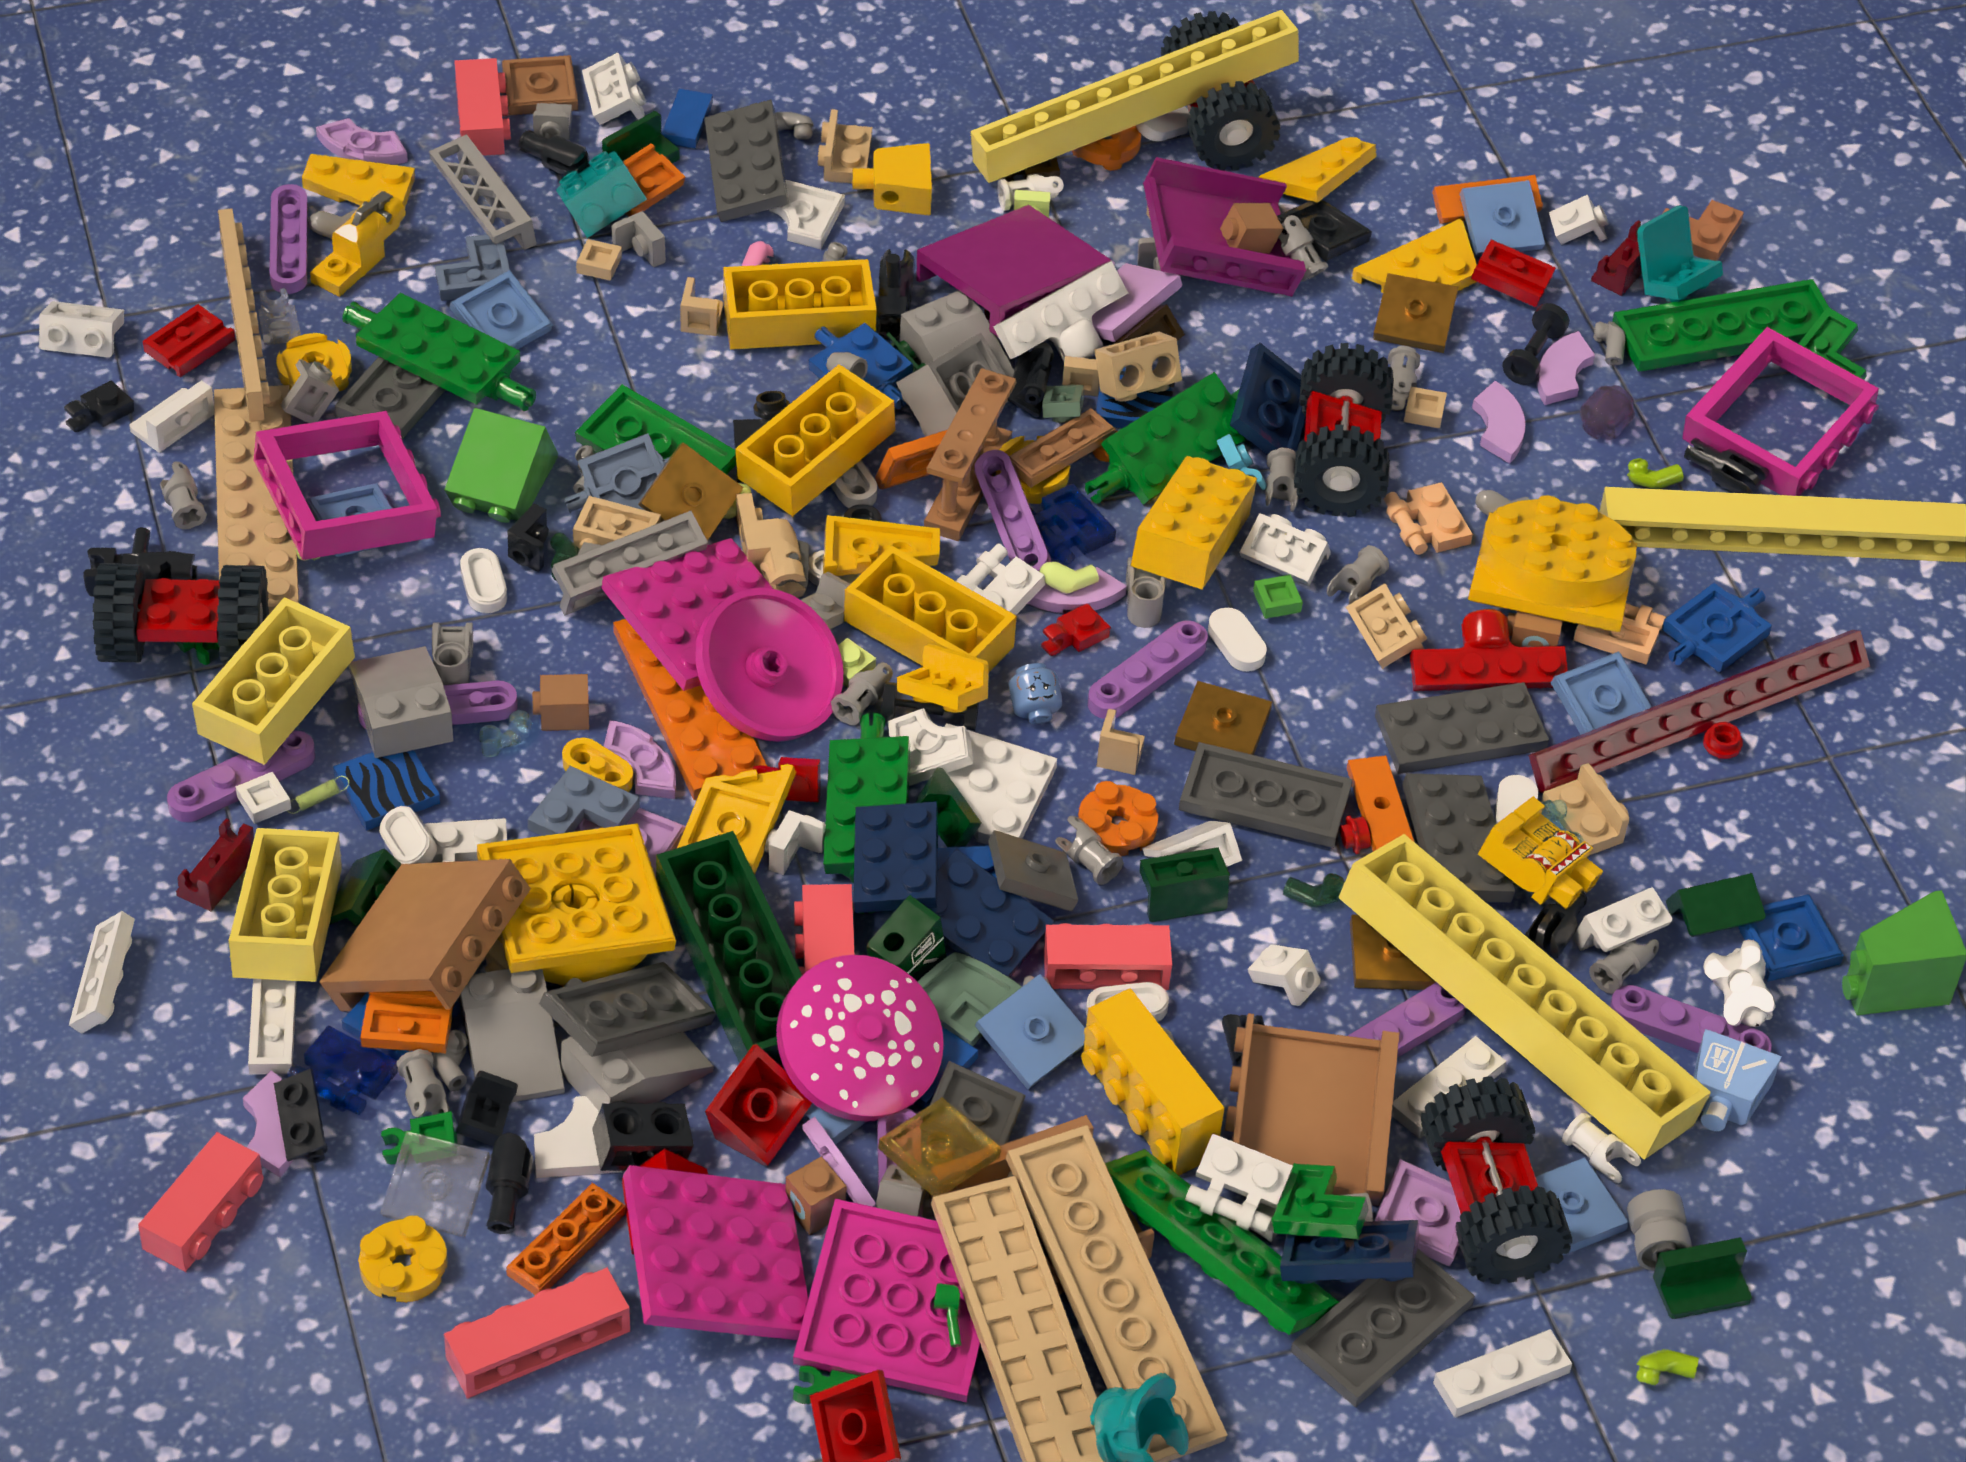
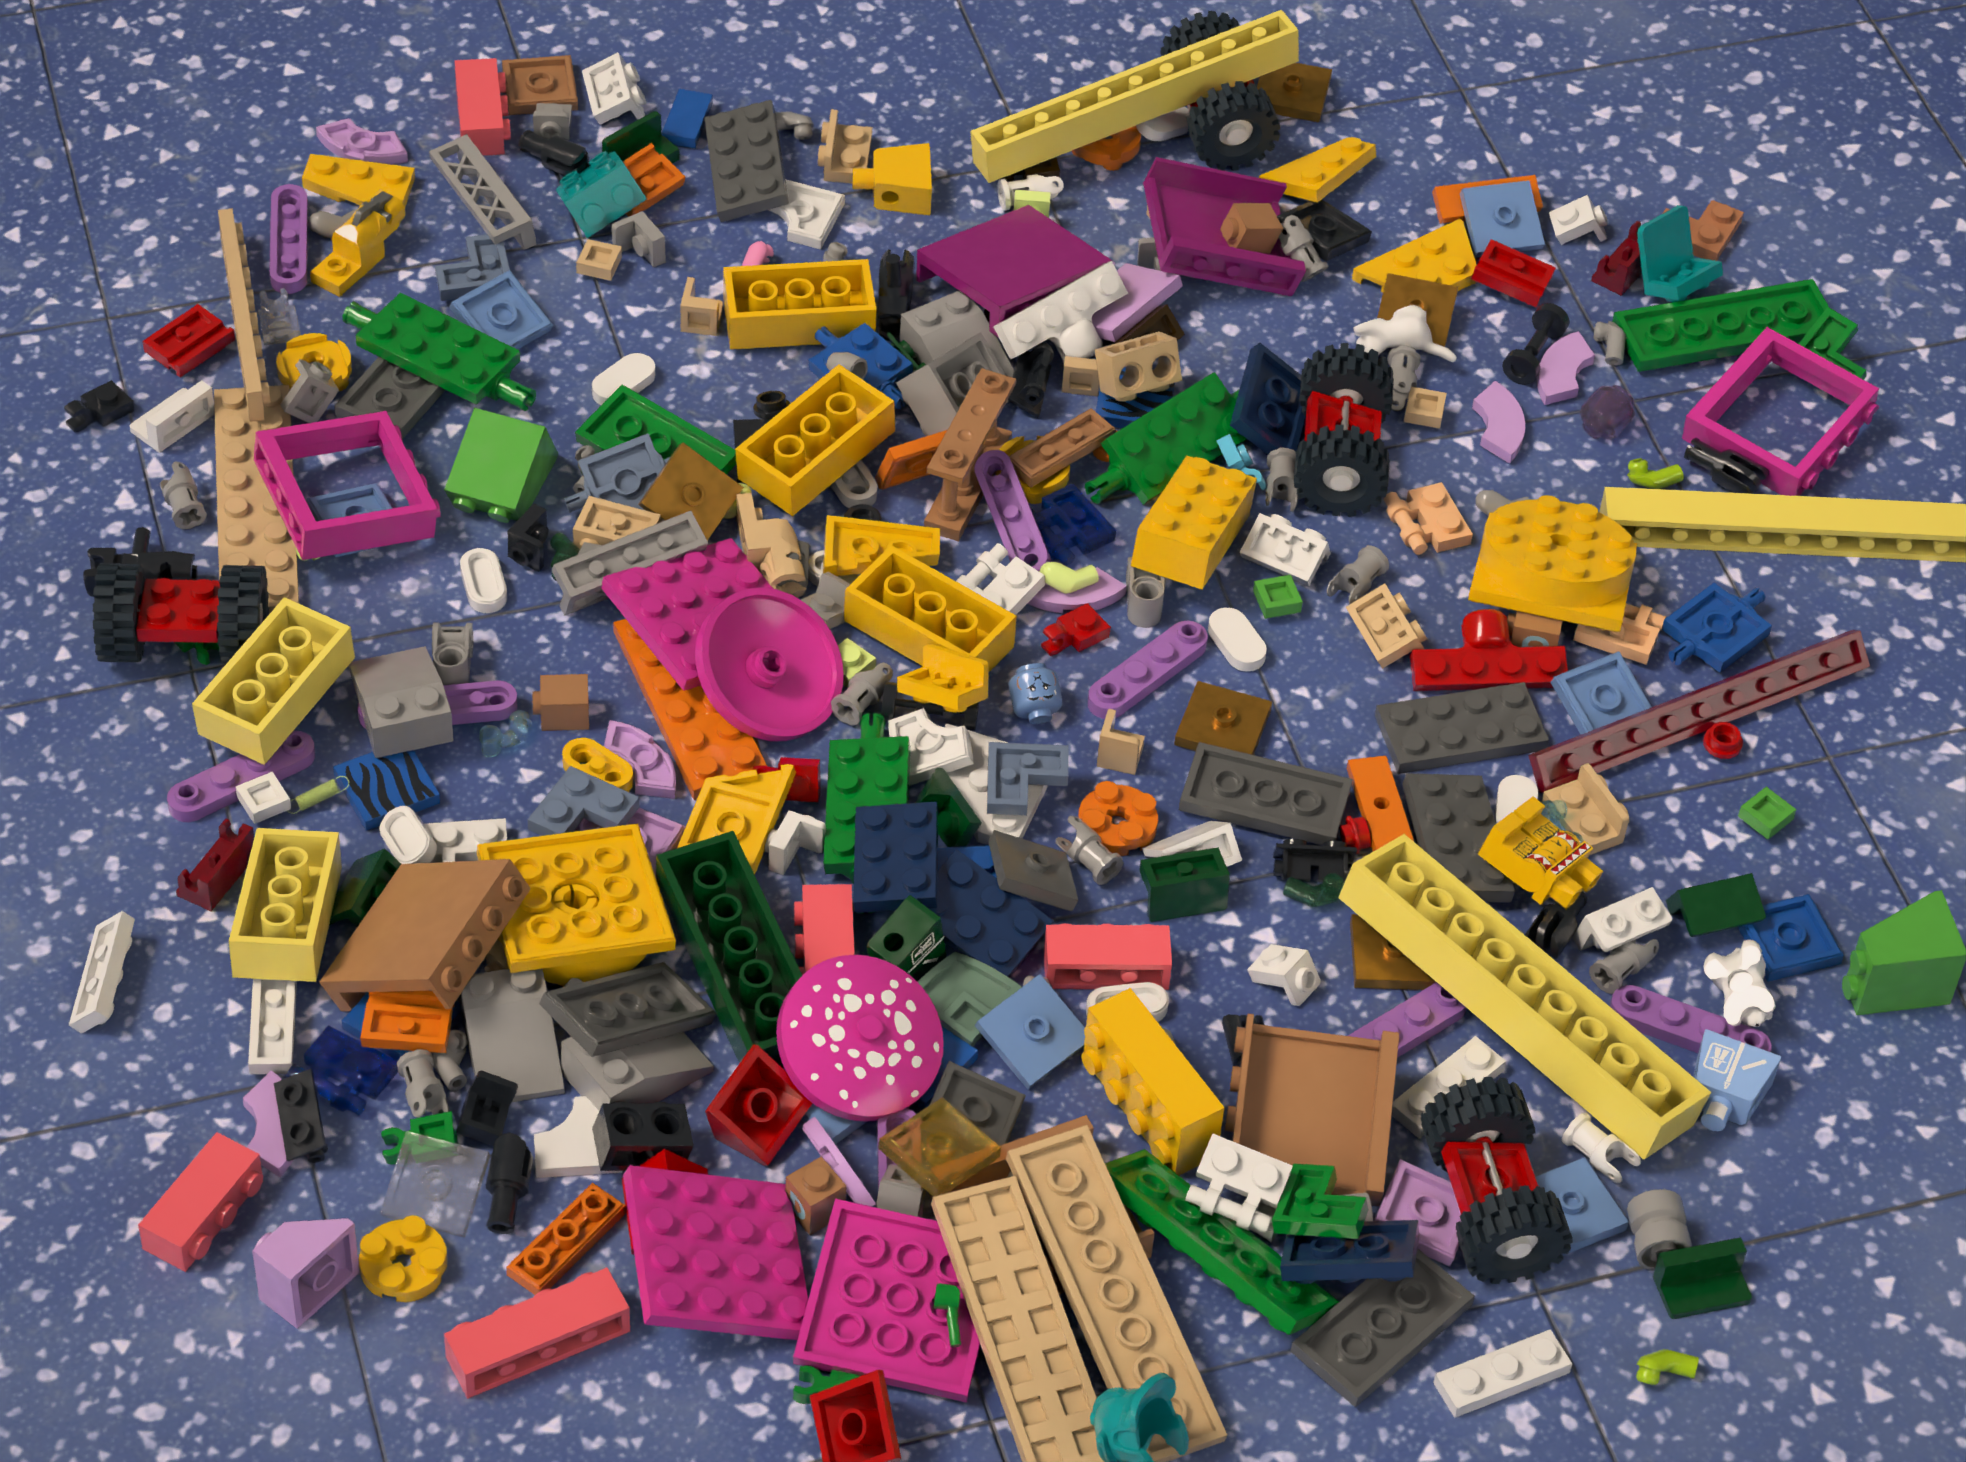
(79, 328): white bracket -> none
(305, 1266): none -> lavender slope
(632, 371): none -> white tile
(1017, 766): none -> sand blue plate
(1063, 402): sand green plate -> none
(1297, 90): none -> pearl gold plate
(1299, 858): none -> black hinge
(1405, 328): none -> white animal
(1767, 812): none -> bright green plate

